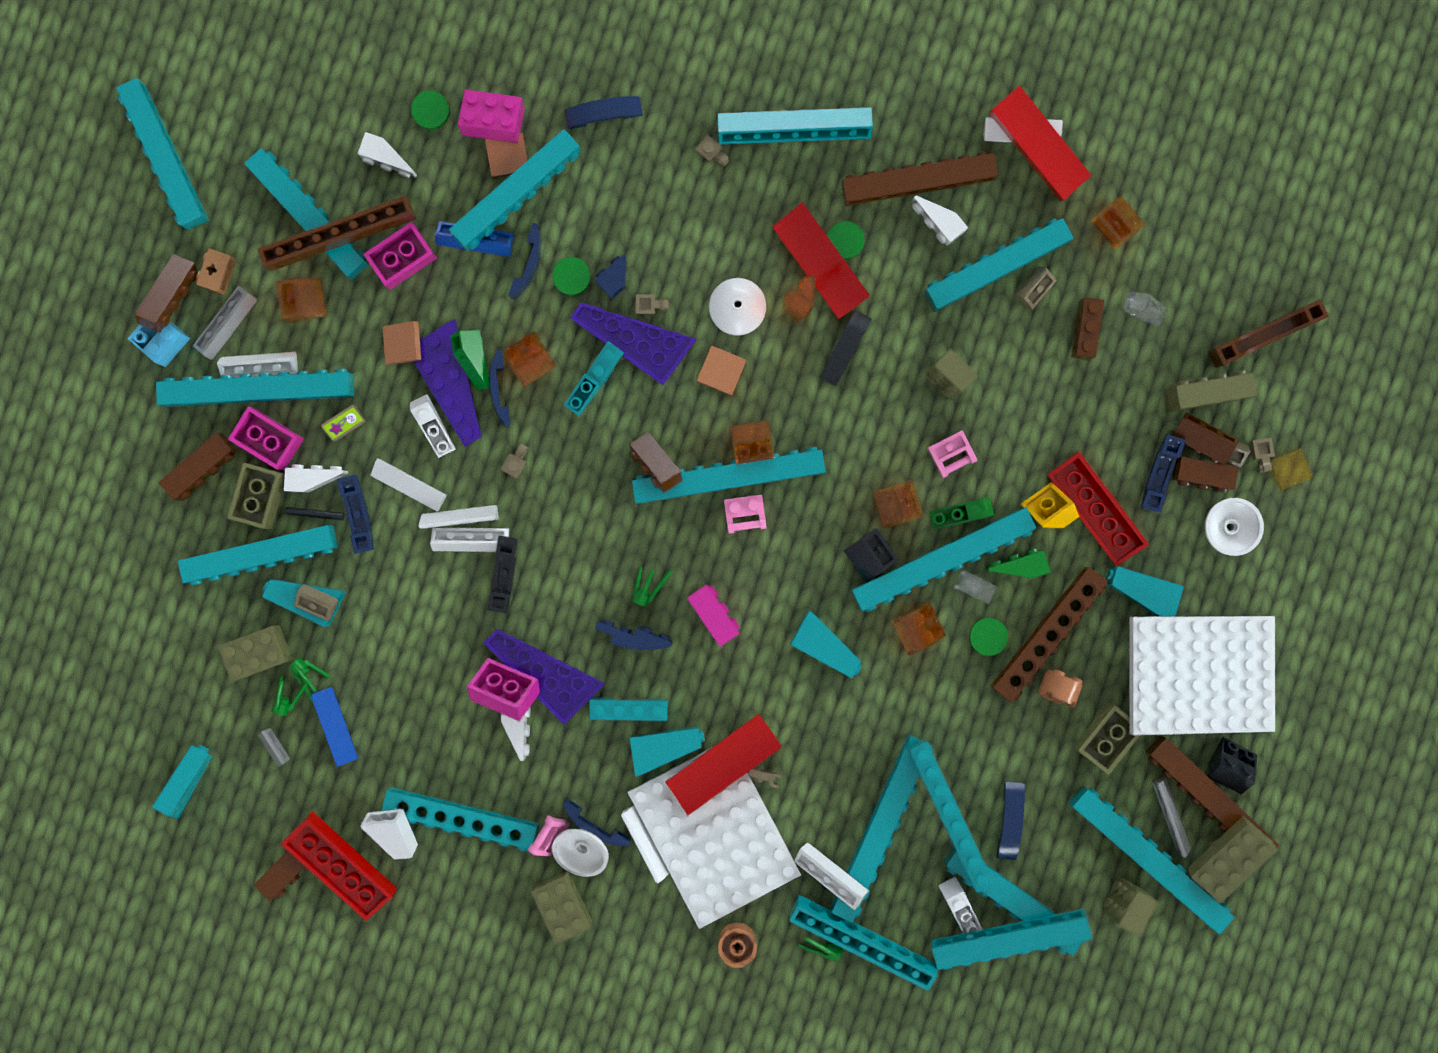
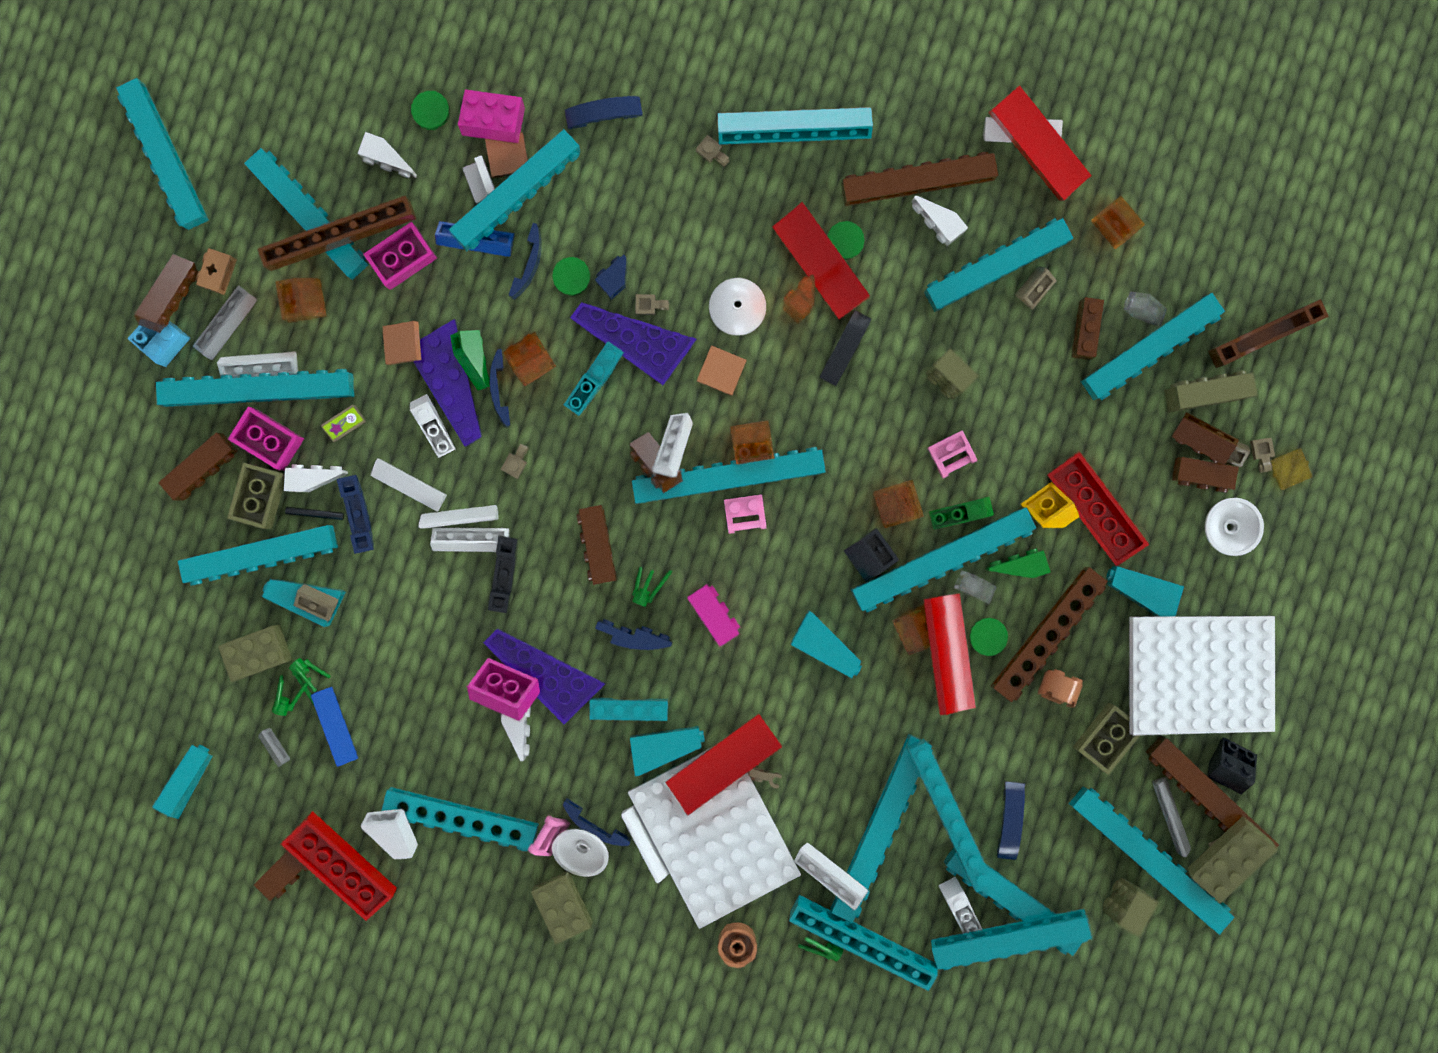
(479, 179): none -> white panel
(597, 544): none -> reddish brown brick
(673, 445): none -> white slope
(949, 653): none -> arch
(1153, 346): none -> teal brick
(1161, 471): dark blue slope -> none

